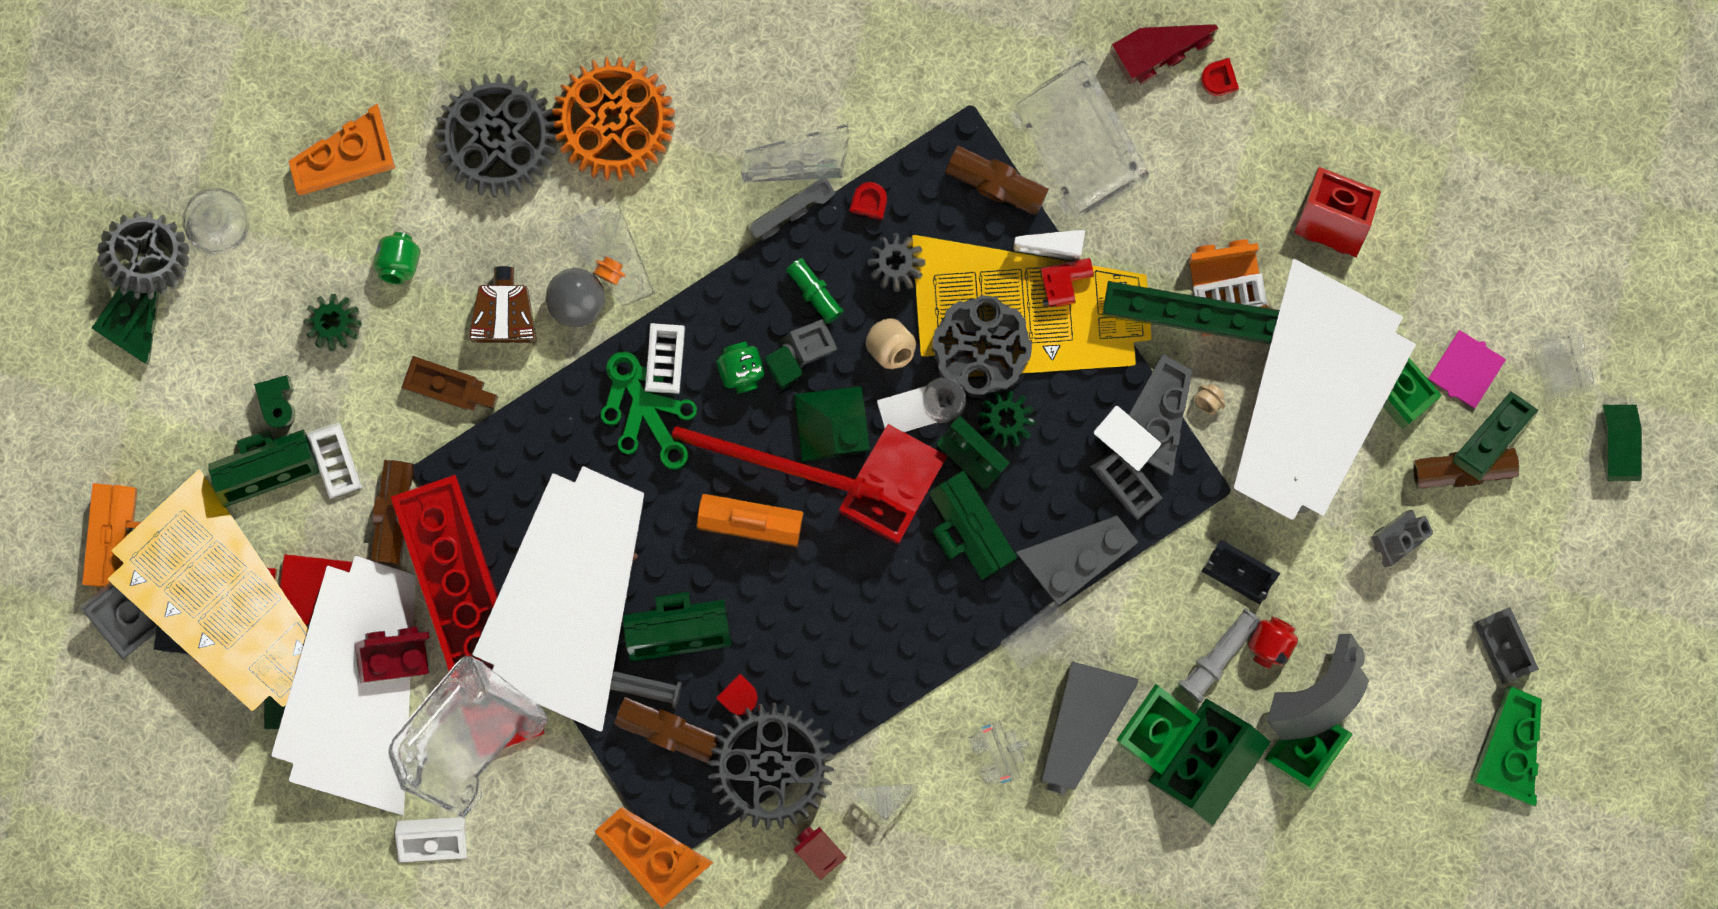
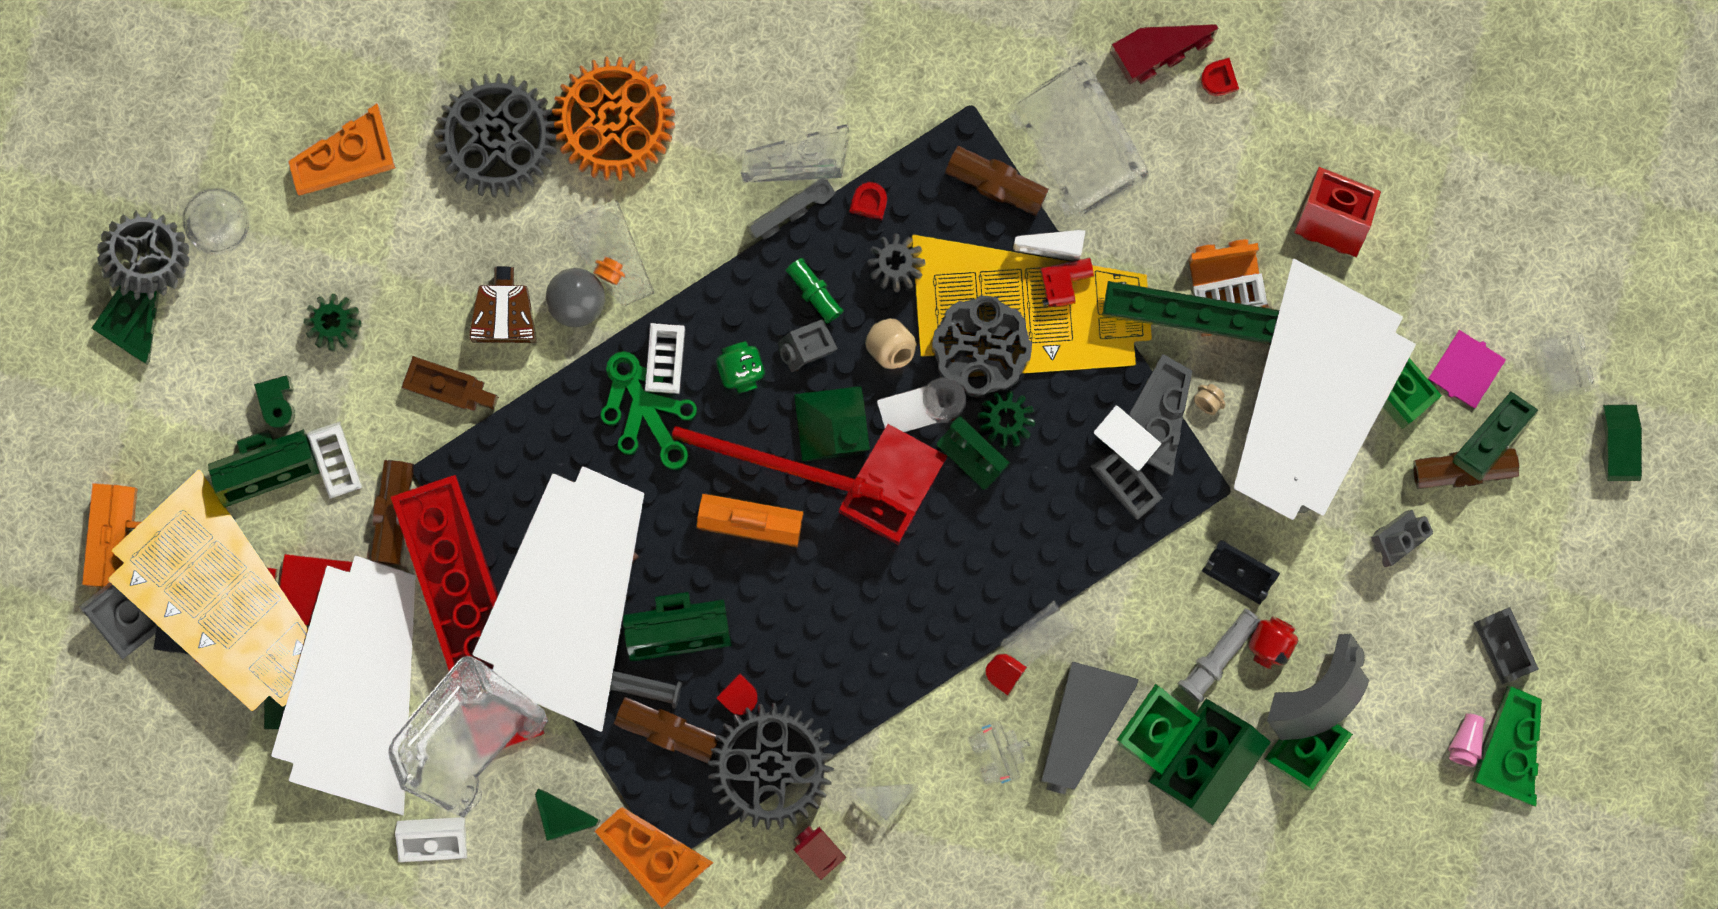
(392, 656): dark red bracket -> none
(396, 258): green head -> none
(560, 817): none -> dark green slope
(783, 367): dark green slope -> none
(981, 536): dark green piece -> none
(1004, 672): none -> red tile
(1077, 557): dark grey wing -> none
(1467, 743): none -> bright pink cone

